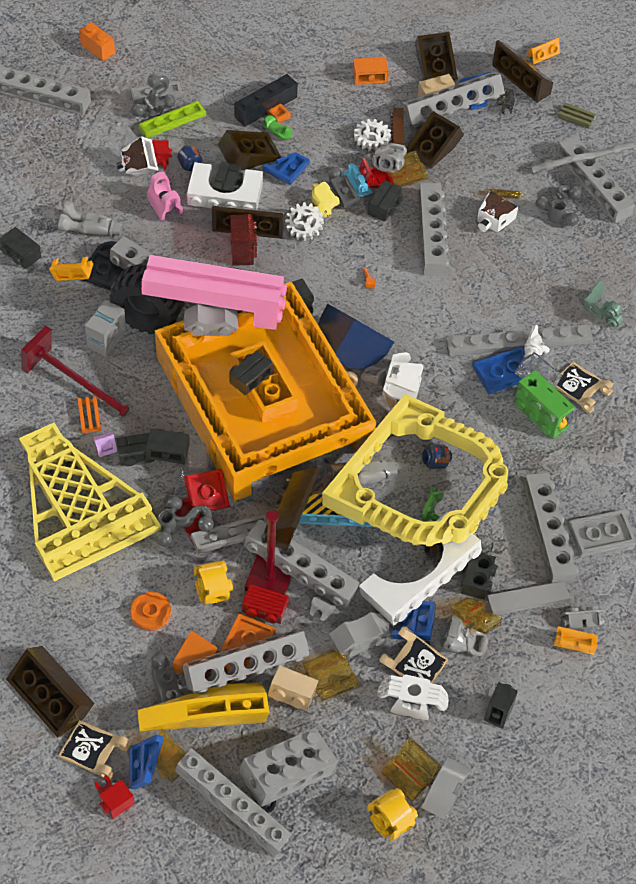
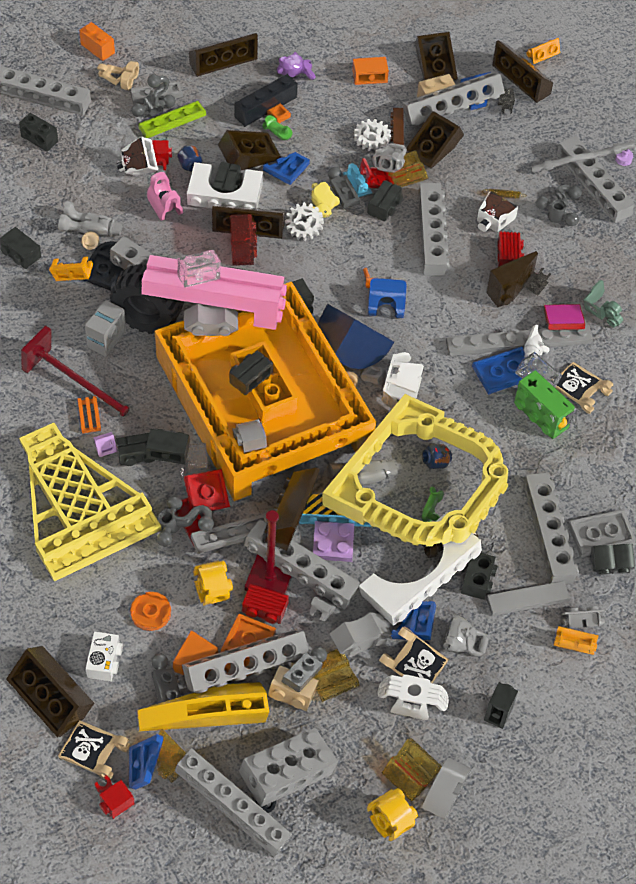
(38, 132): none -> pearl dark grey brick
(90, 240): none -> tan tile
(103, 656): none -> white brick
(127, 73): none -> tan piece
(199, 268): none -> clear brick
(224, 54): none -> dark brown slope
(250, 435): none -> light grey brick
(295, 65): none -> medium lavender animal
(305, 669): none -> dark grey plate
(333, 541): none -> lavender plate
(387, 292): none -> blue piece
(473, 614): clear yellow slope -> none
(508, 280): none -> dark brown slope
(509, 247): none -> red brick
(537, 282): none -> clear smoke plate
(564, 317): none -> dark pink tile
(577, 115): olive tile -> none
(613, 557): none -> pearl dark grey brick
(624, 158): none -> lavender tile

